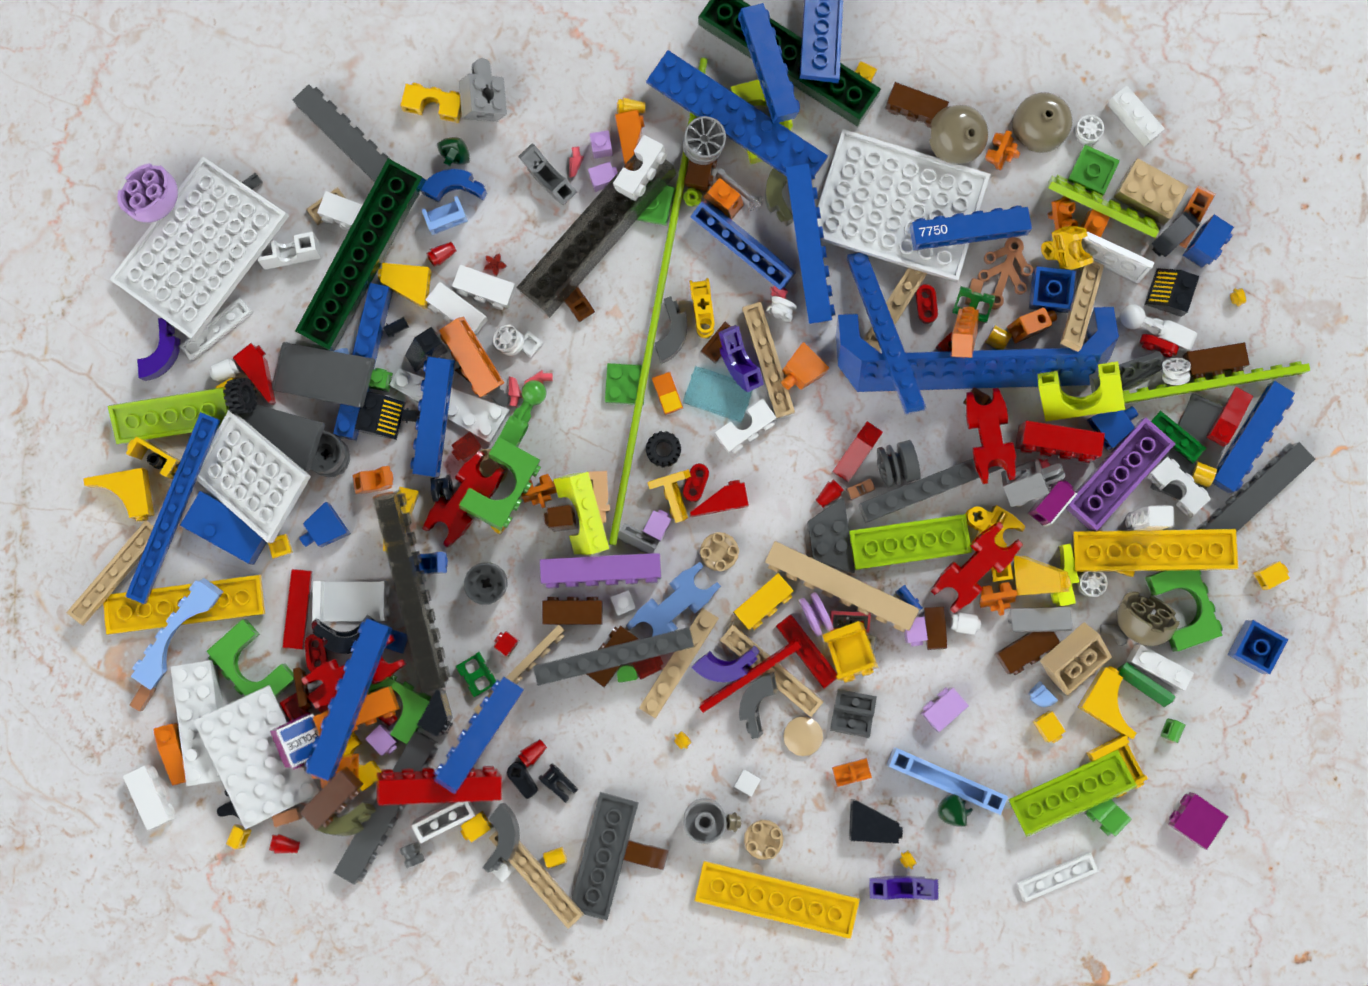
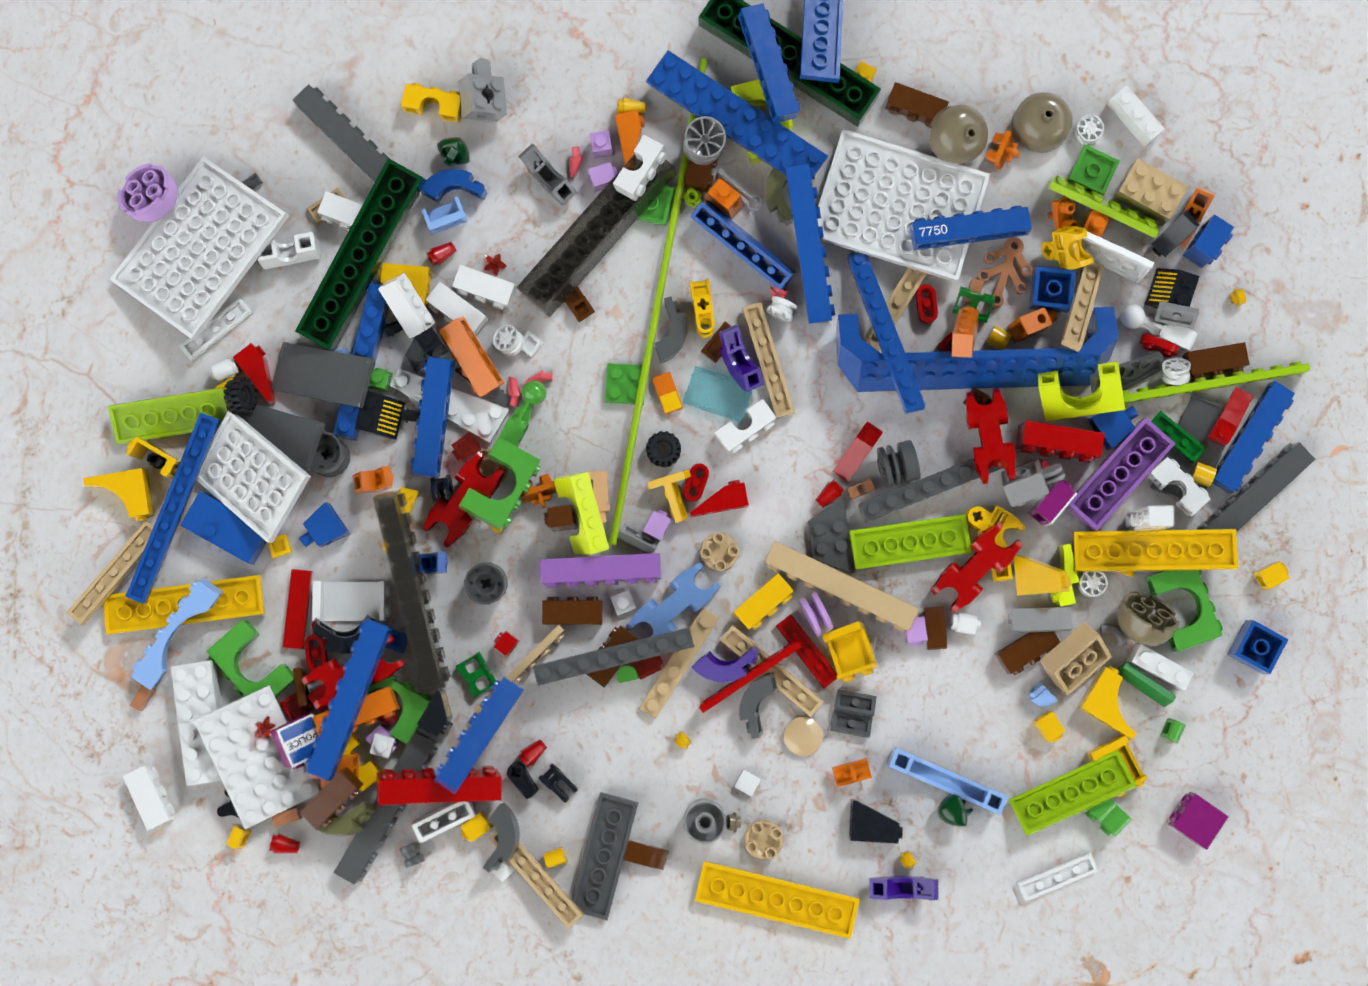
(163, 357): dark purple arch -> none
(170, 750): orange slope -> none
(263, 728): none -> clear red plant
(382, 745): none -> white plate
(406, 305): none -> white brick
(803, 368): orange torso -> none
(841, 619): slope -> none
(906, 596): blue pin -> none
(944, 708): lavender brick -> none
(1000, 600): orange hips -> none
(1176, 315): none -> light grey plate

